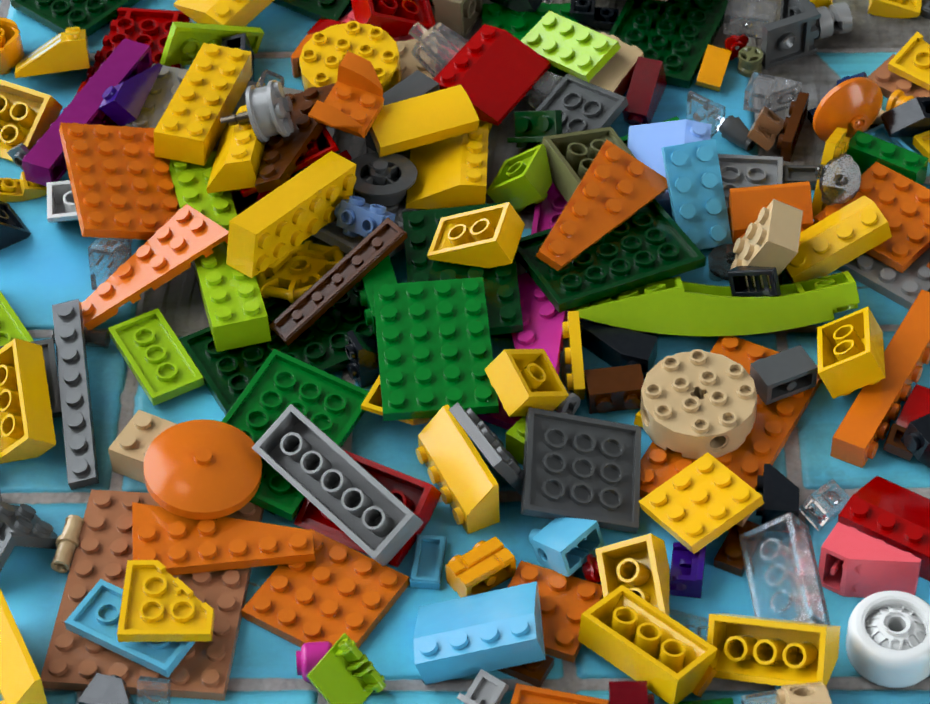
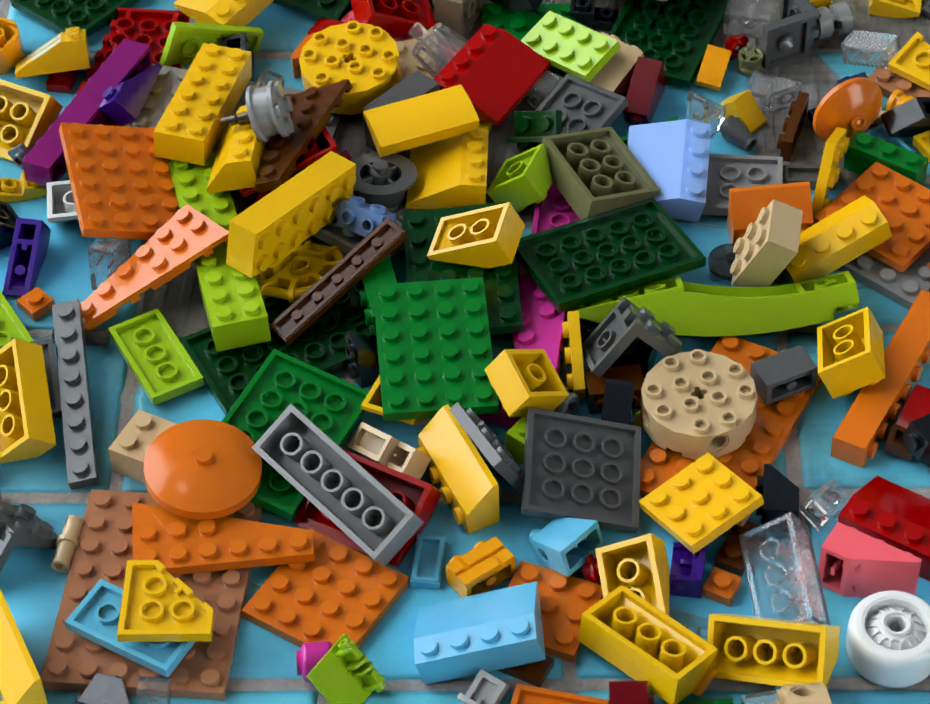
(26, 256): none -> dark purple slope
(35, 303): none -> orange plate
(61, 82): none -> red plate
(353, 99): orange piece -> none
(389, 451): none -> tan slope
(603, 200): orange wing -> none
(619, 401): none -> black slope
(620, 329): none -> dark grey bracket
(697, 192): medium azure plate -> none
(721, 586): none -> orange plate
(739, 285): black slope -> none
(746, 108): none -> yellow slope
(766, 128): medium nougat slope -> none
(838, 179): clear smoke piece -> none
(870, 48): none -> clear brick

